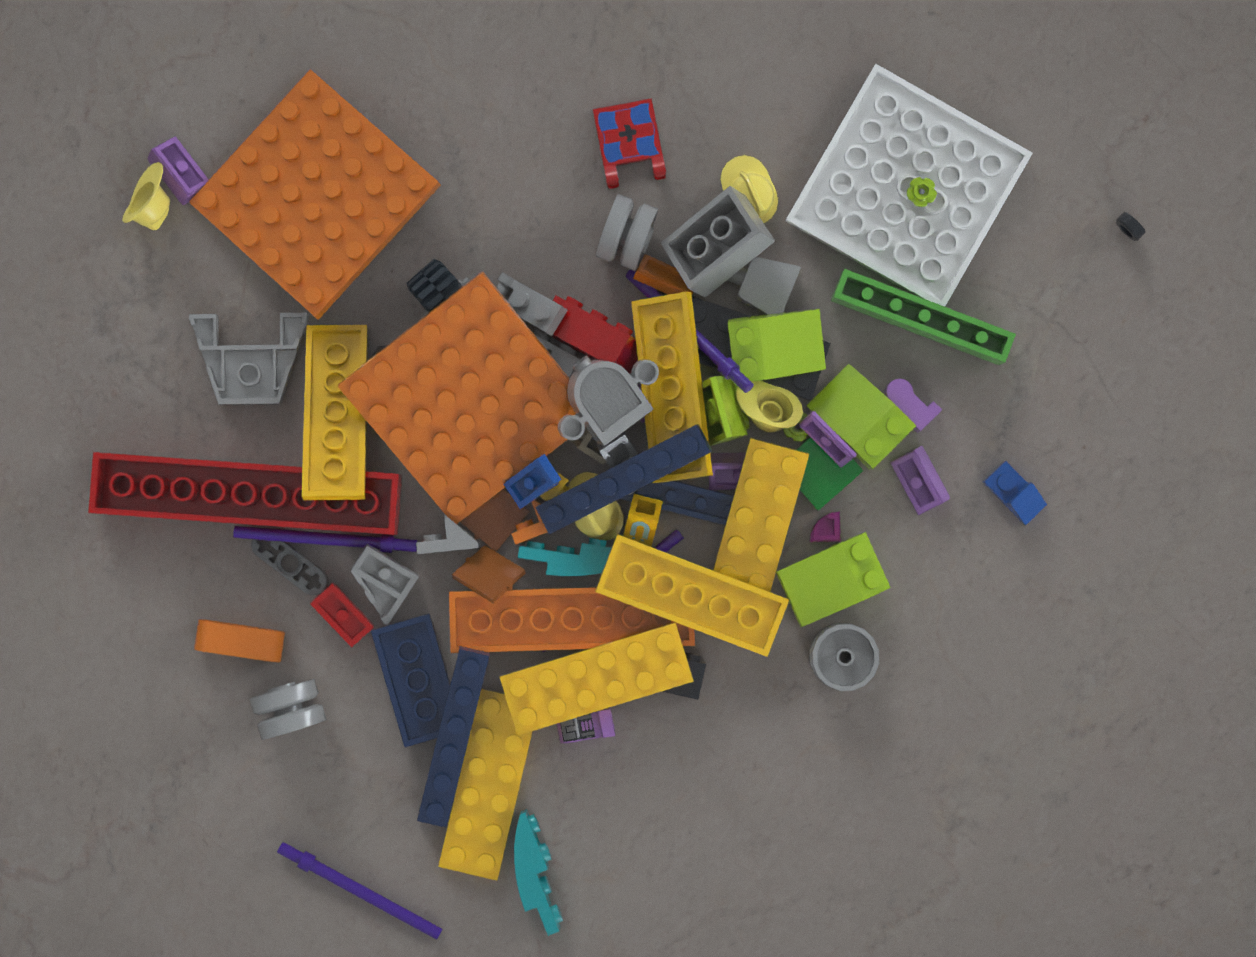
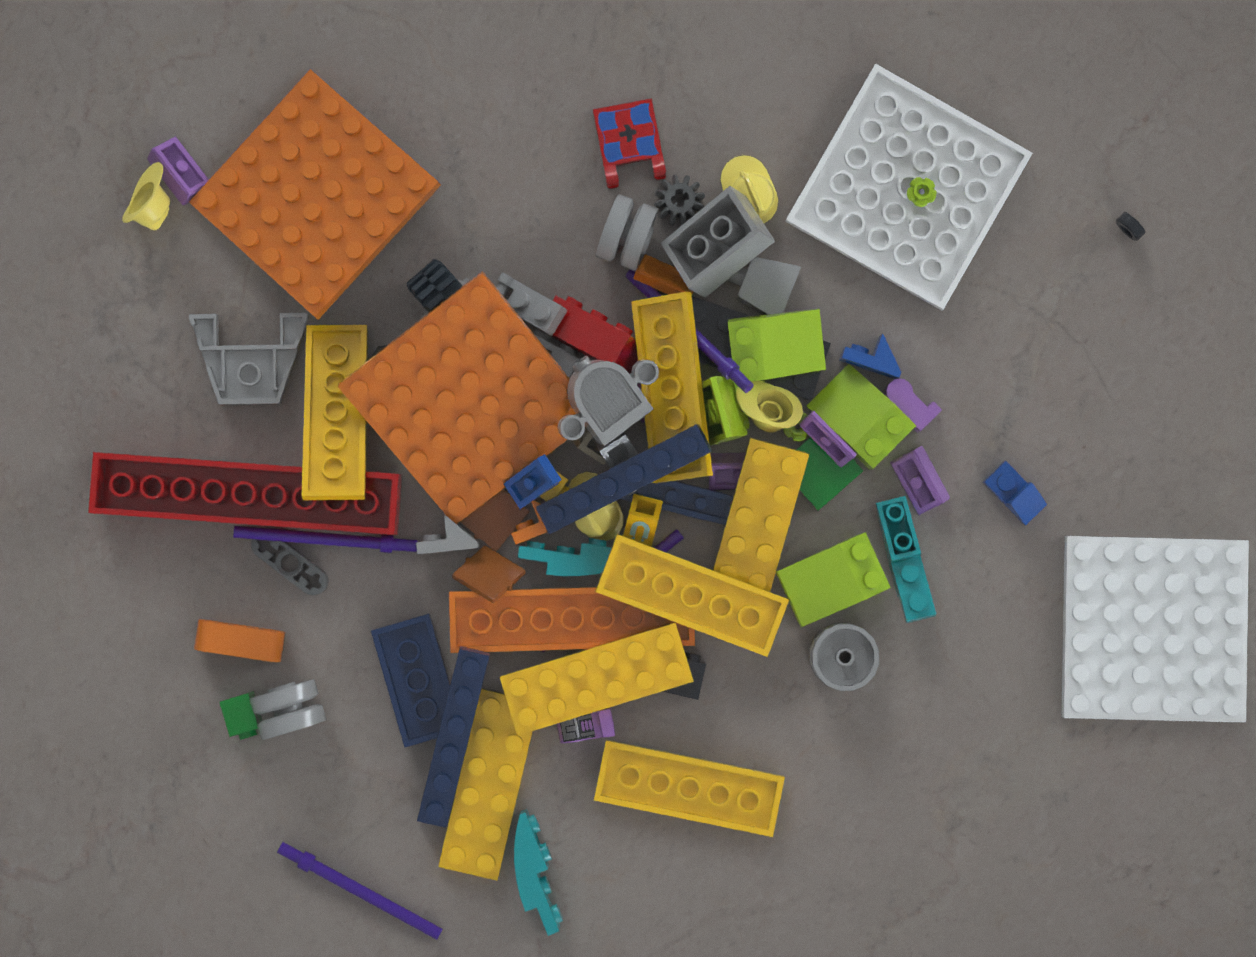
(240, 716): none -> green brick
(342, 614): red plate -> none
(383, 581): light grey wing -> none
(669, 196): none -> dark grey gear
(689, 788): none -> yellow plate
(827, 529): magenta tile -> none
(880, 362): none -> blue slope
(905, 559): none -> teal slope
(923, 317): bright green brick -> none
(1155, 629): none -> white plate

